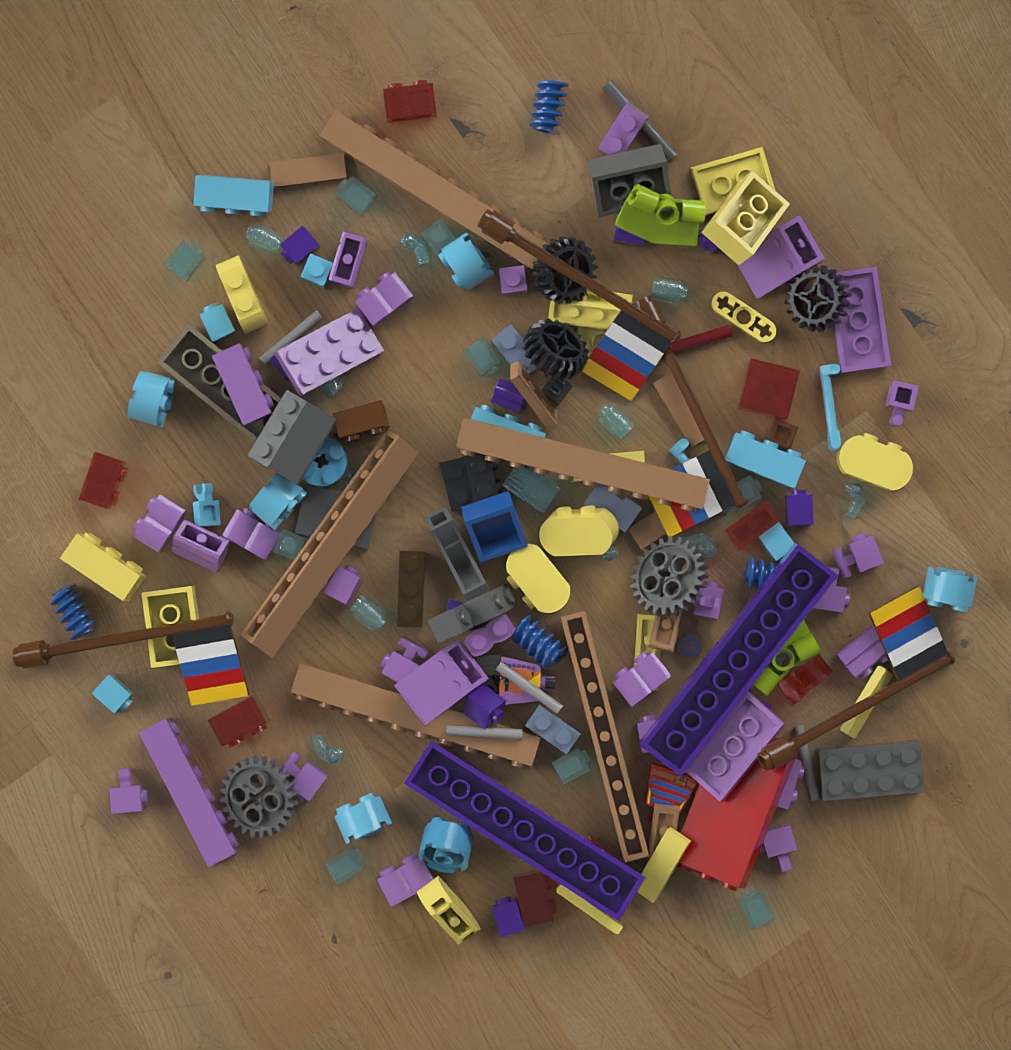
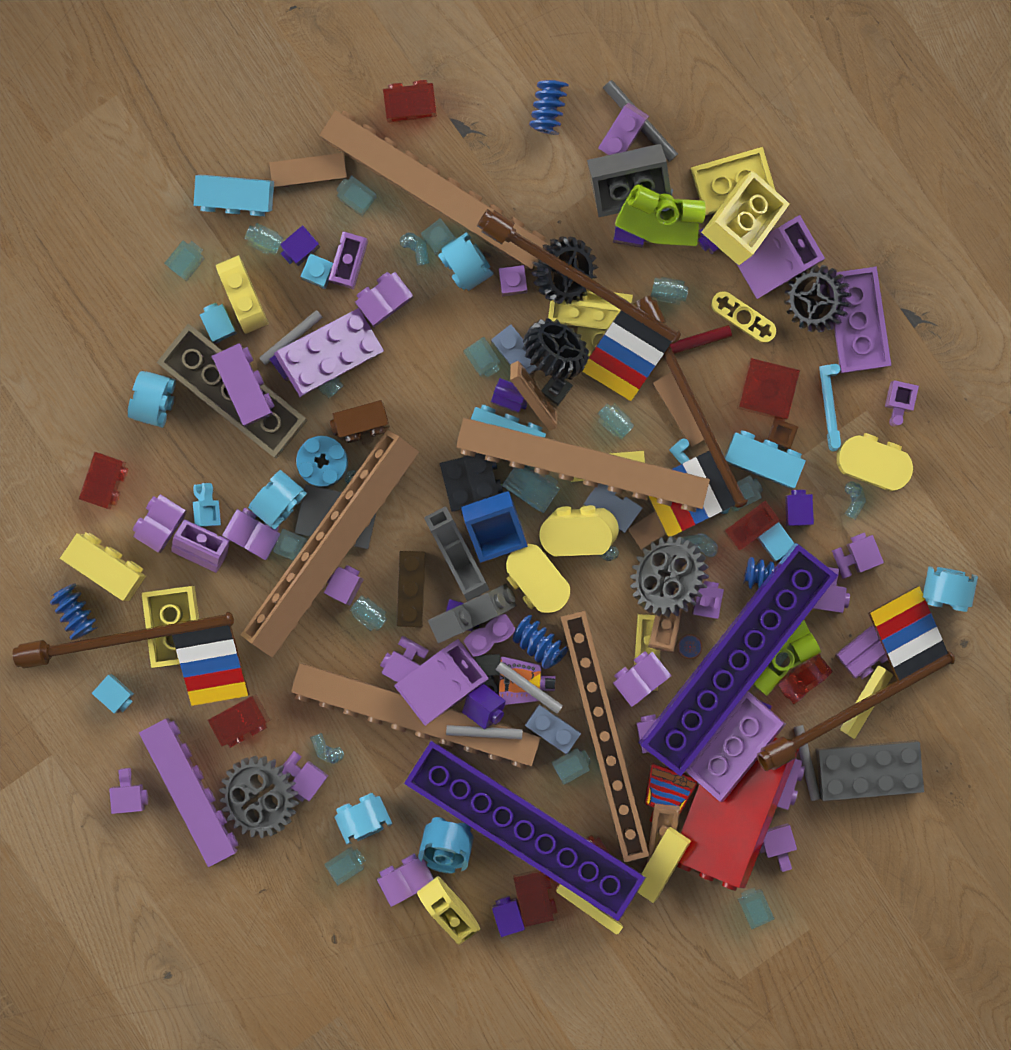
(292, 437): dark grey slope -> none

